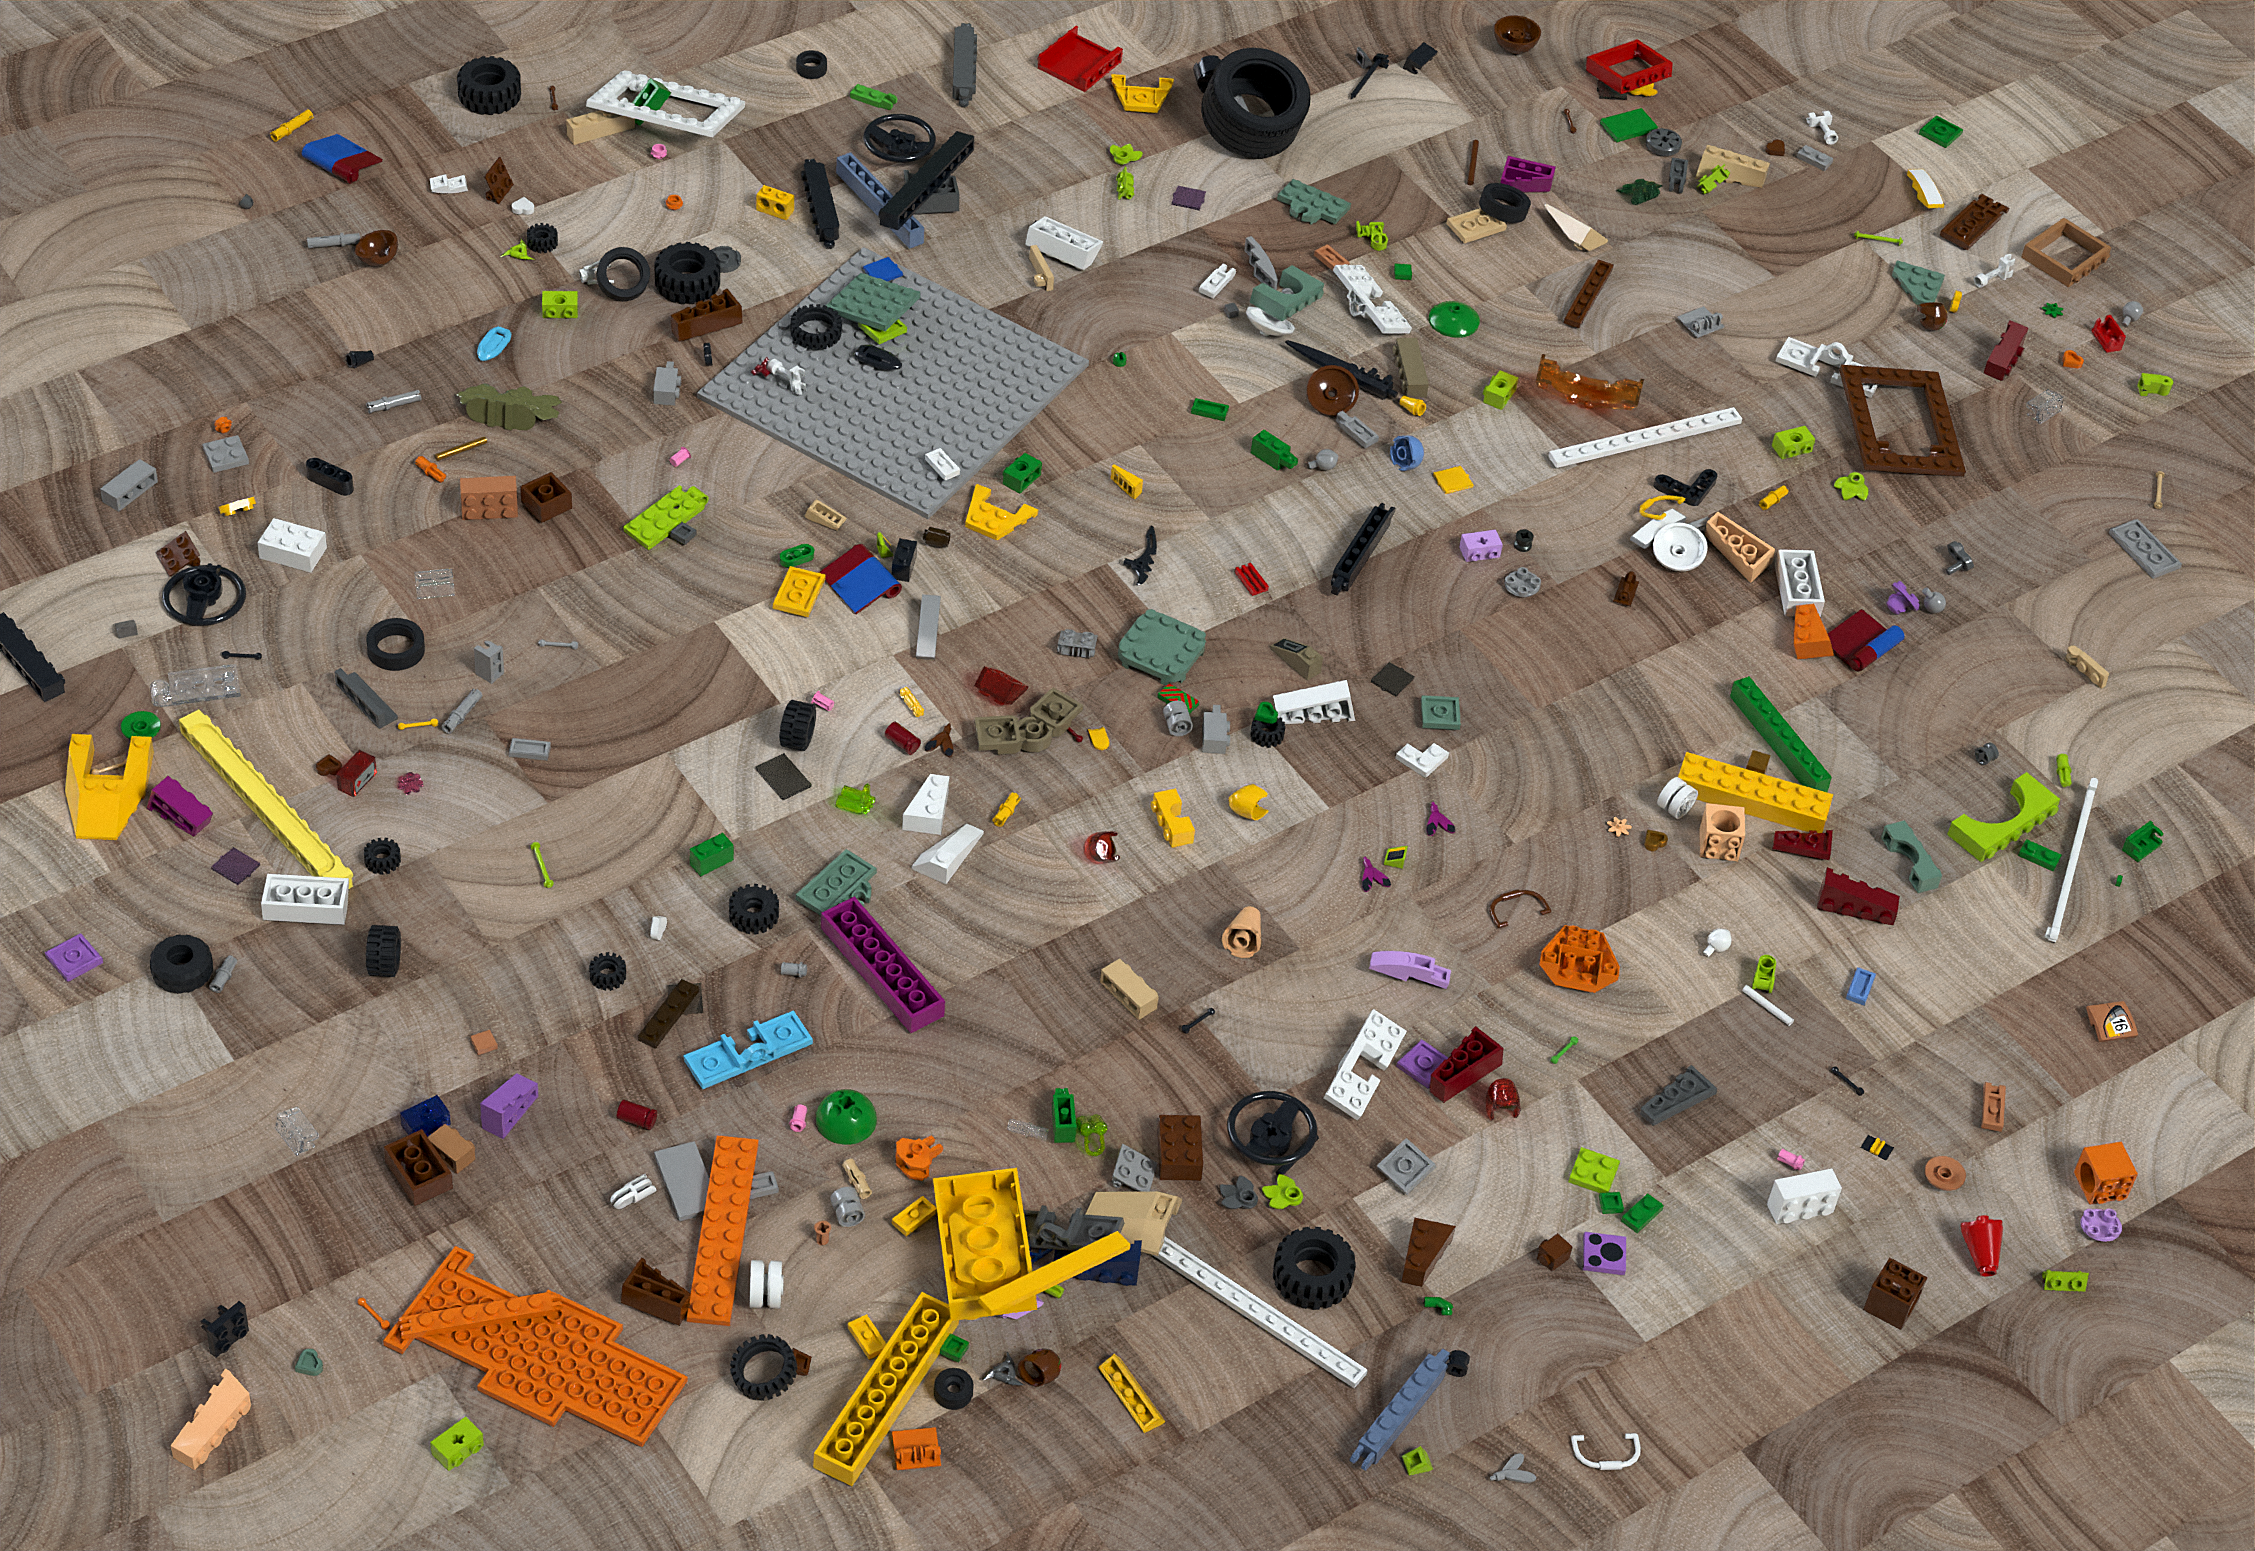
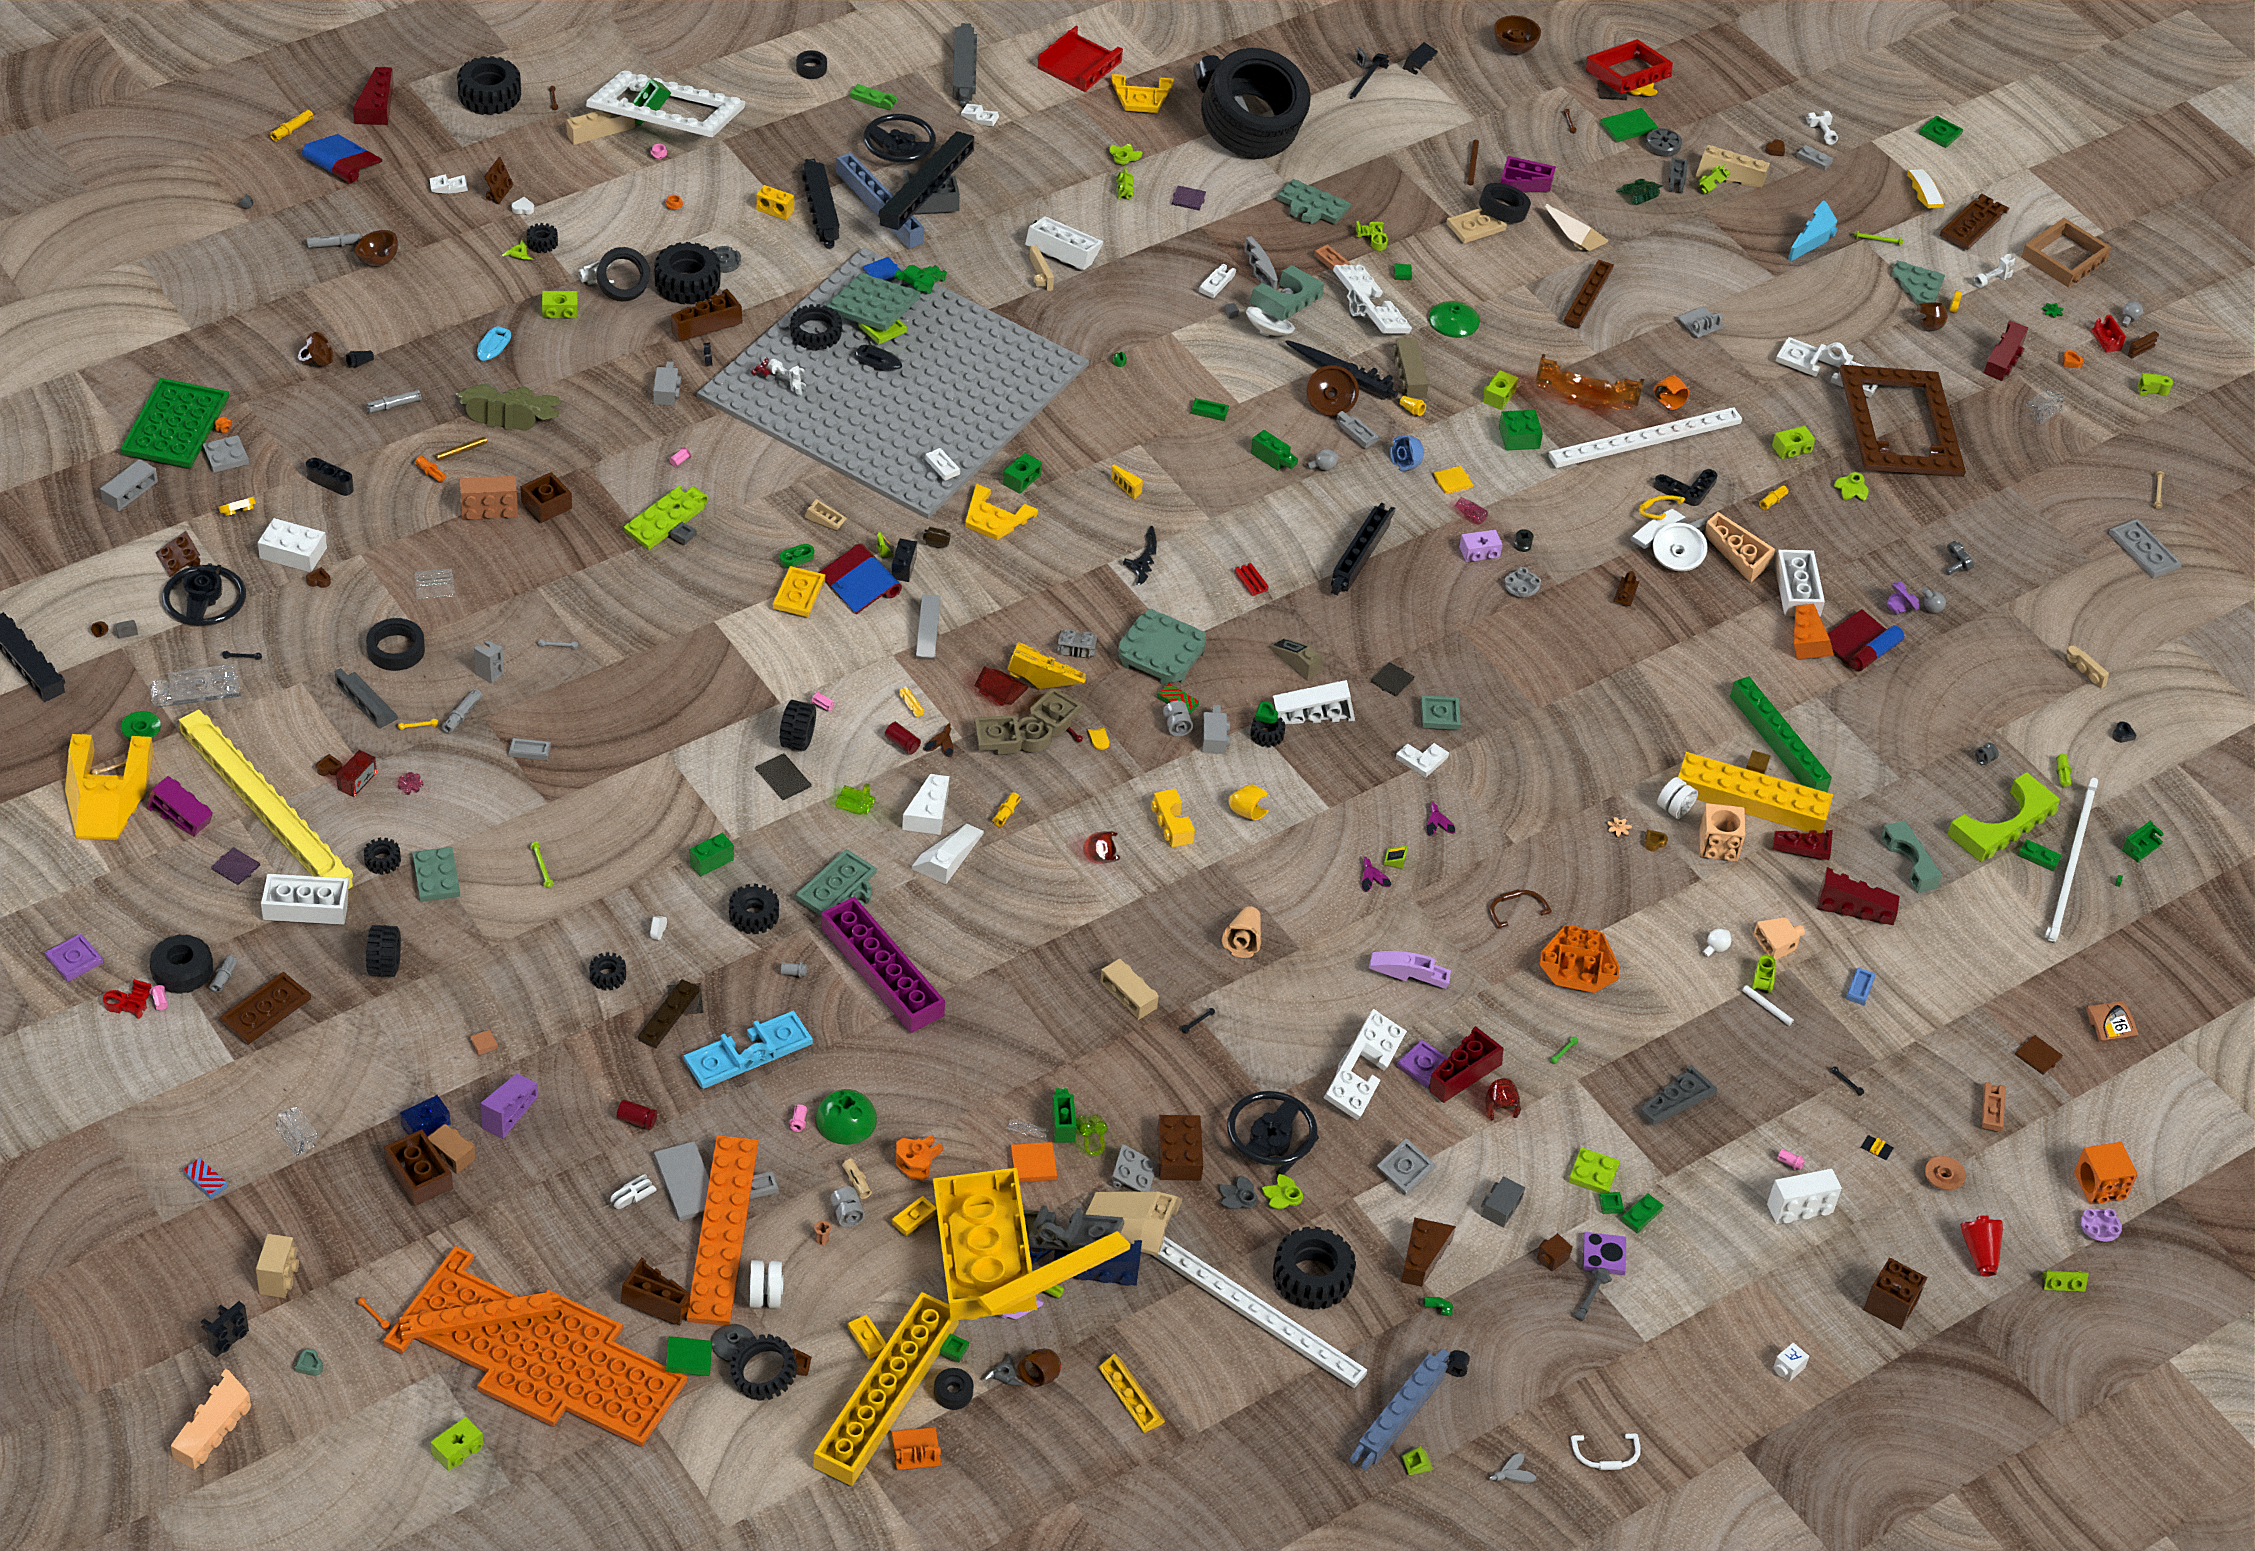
(97, 628): none -> reddish brown hinge
(133, 1003): none -> red piece
(159, 997): none -> bright pink piece
(175, 423): none -> green plate
(205, 1178): none -> tile
(265, 1008): none -> reddish brown plate
(277, 1266): none -> tan brick
(317, 349): none -> reddish brown tile
(318, 578): none -> reddish brown tile
(375, 100): none -> dark red wedge
(436, 874): none -> sand green plate
(689, 1356): none -> green tile
(722, 1342): none -> dark grey dish
(920, 278): none -> green animal
(976, 114): none -> white slope
(1034, 1161): none -> orange tile
(1042, 670): none -> yellow wedge
(1468, 508): none -> clear pink hinge
(1503, 1201): none -> dark grey brick
(1520, 430): none -> green brick
(1601, 1276): none -> dark grey piece
(1671, 392): none -> orange piece
(1778, 936): none -> light nougat torso
(1790, 1362): none -> white brick
(1816, 231): none -> medium azure wedge
(2038, 1055): none -> reddish brown piece
(2124, 732): none -> black tile
(2143, 344): none -> reddish brown tile

